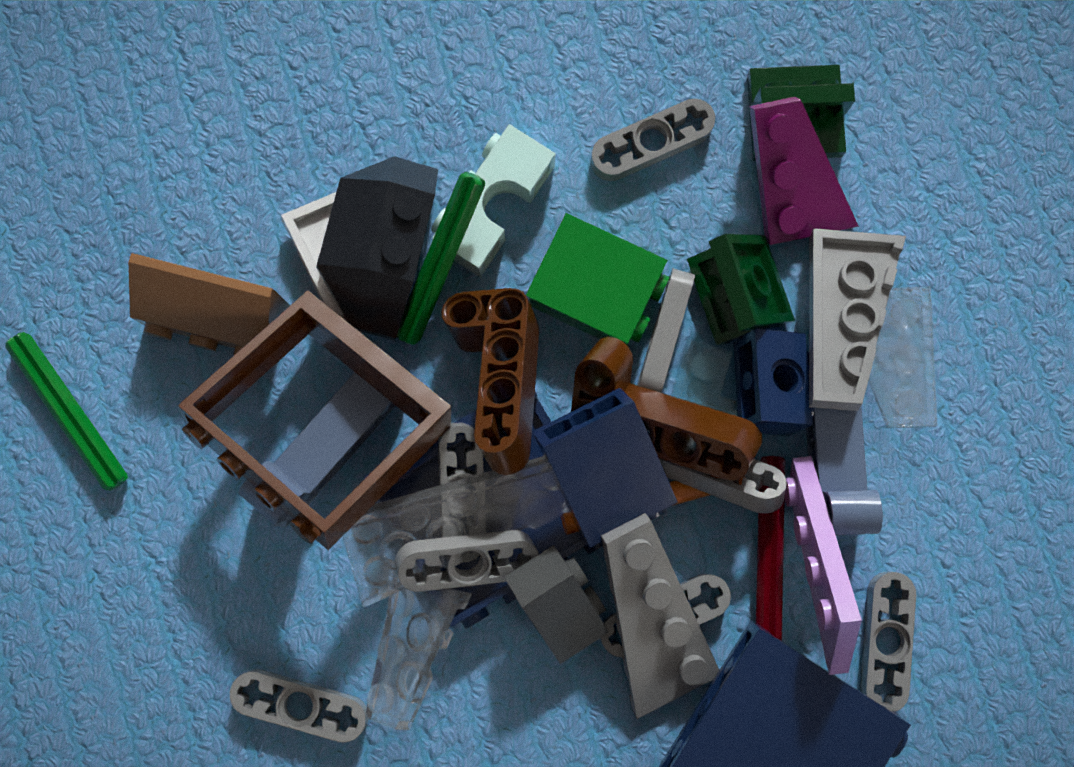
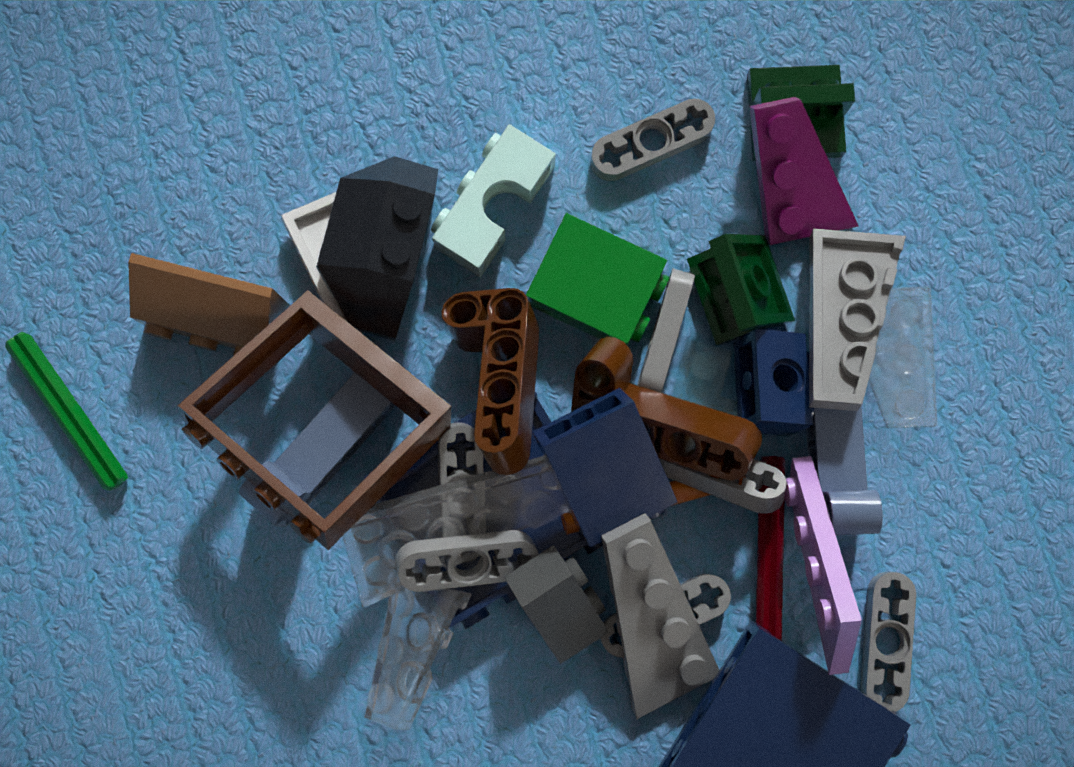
(268, 684): light grey beam -> none
(440, 257): green axle -> none

